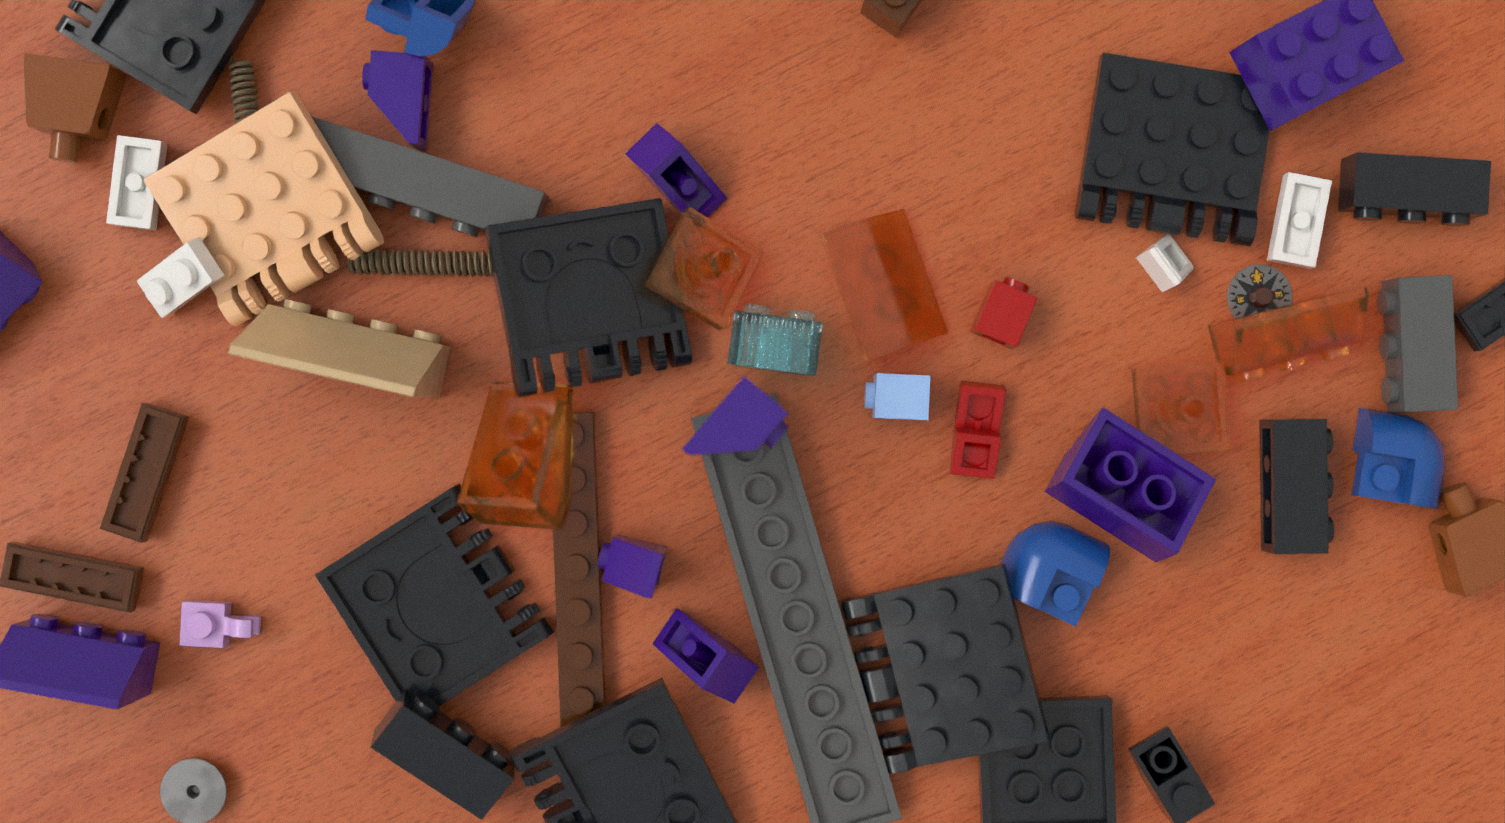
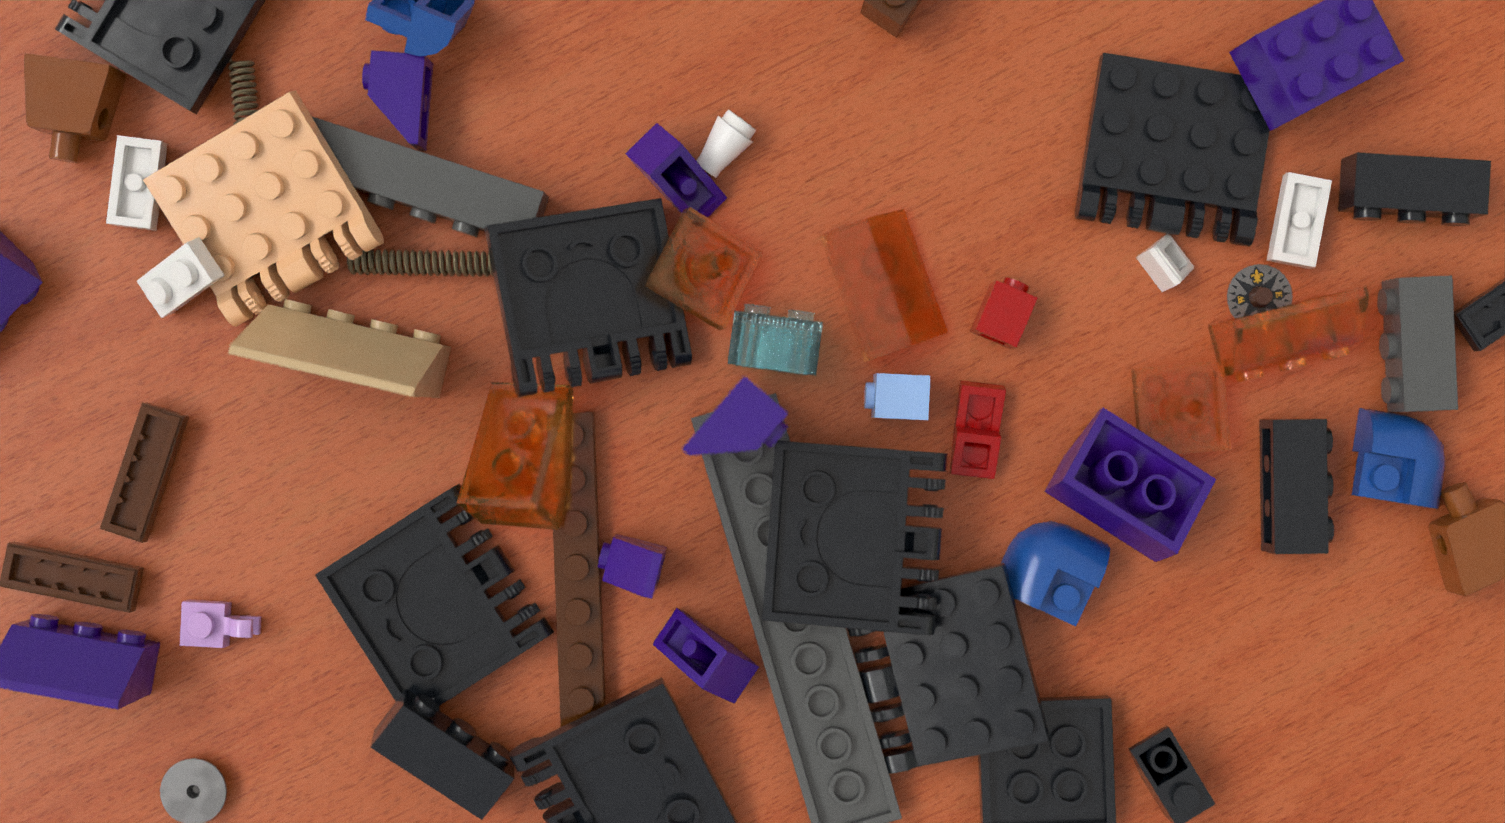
(725, 142): none -> white cone
(844, 537): none -> black hinge

